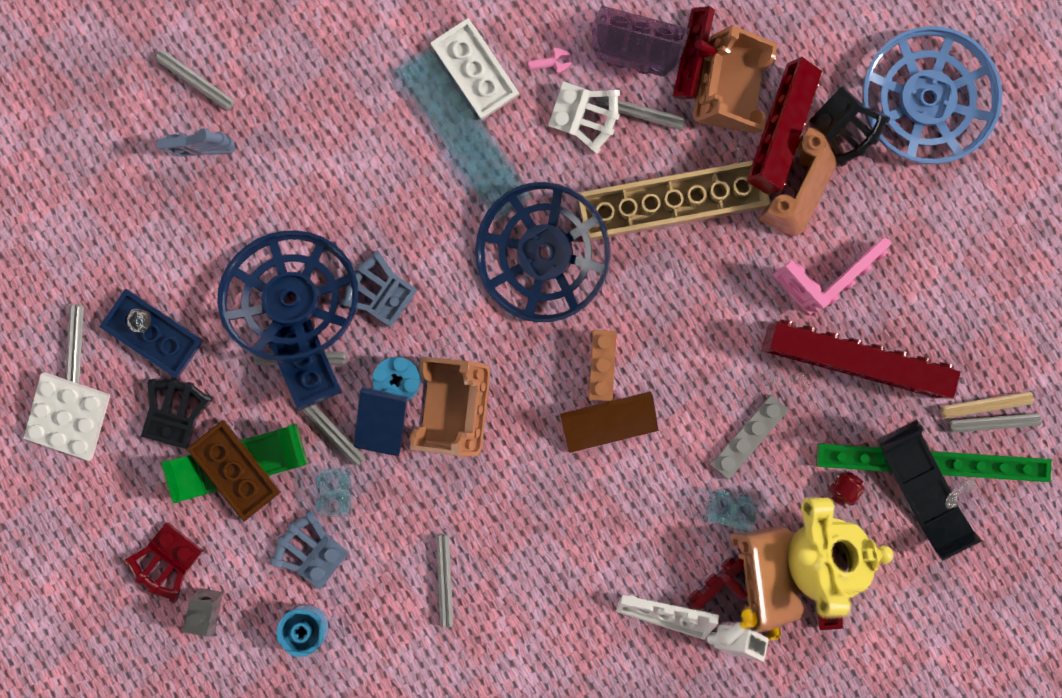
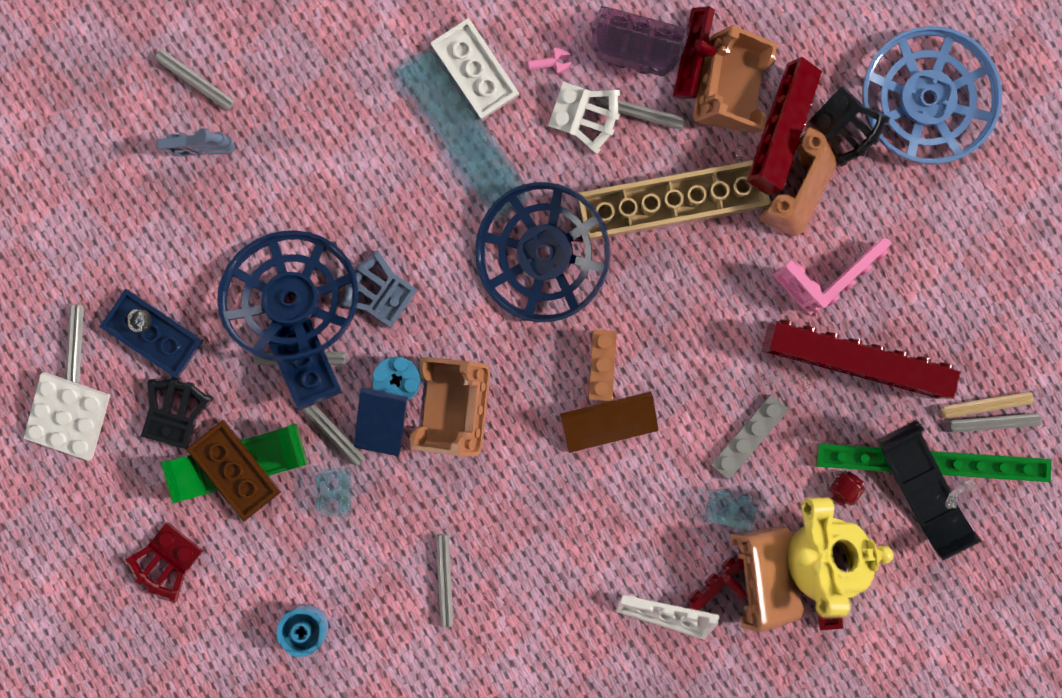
(203, 614): dark grey torso -> none
(322, 560): sand blue plate -> none
(742, 641): white torso -> none

